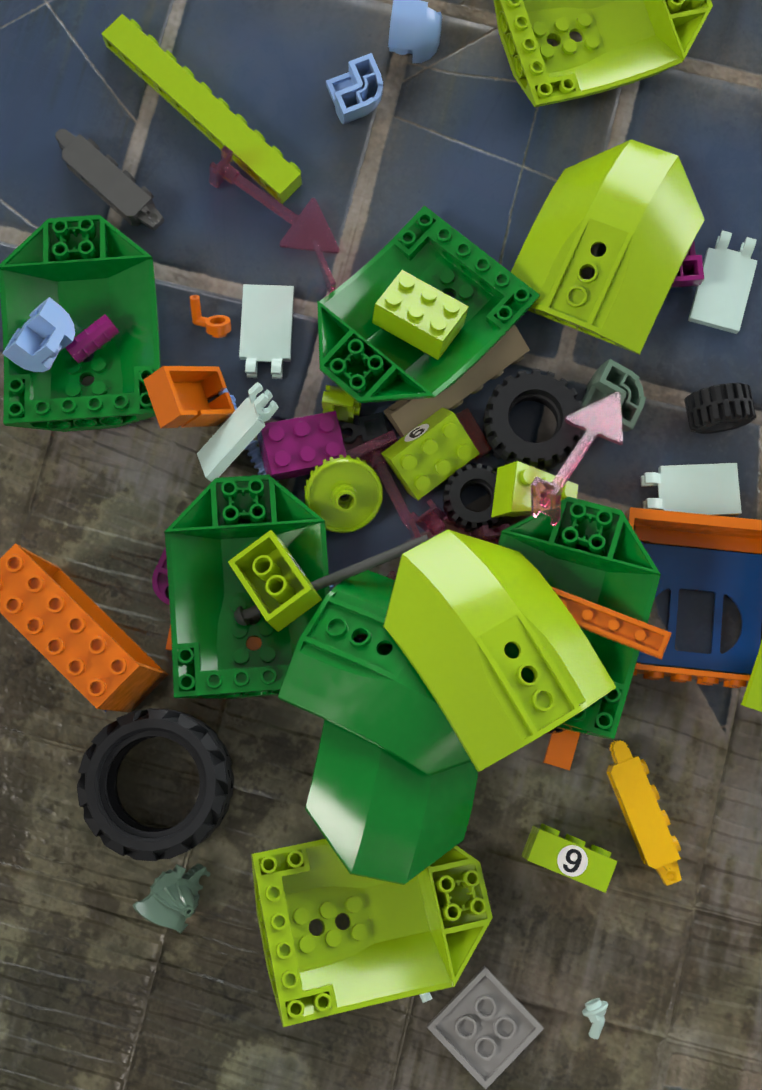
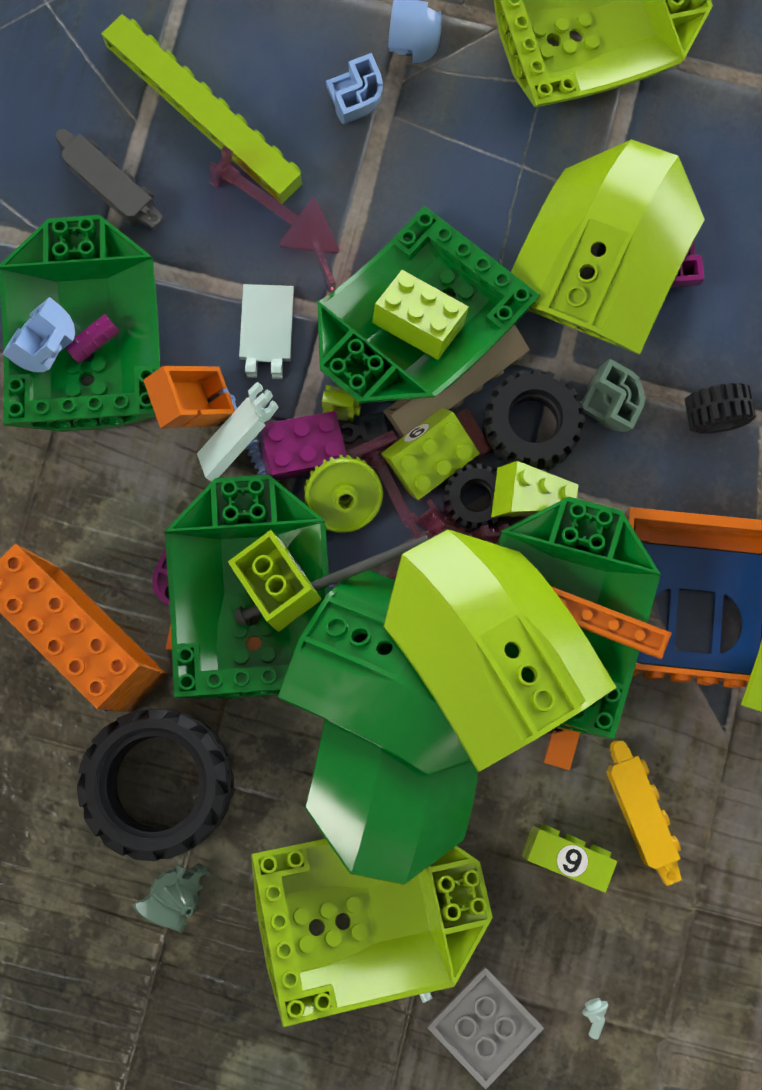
(216, 325): orange plate -> none
(598, 420): clear pink piece -> none
(695, 489): light aqua tile -> none
(726, 285): light aqua tile -> none

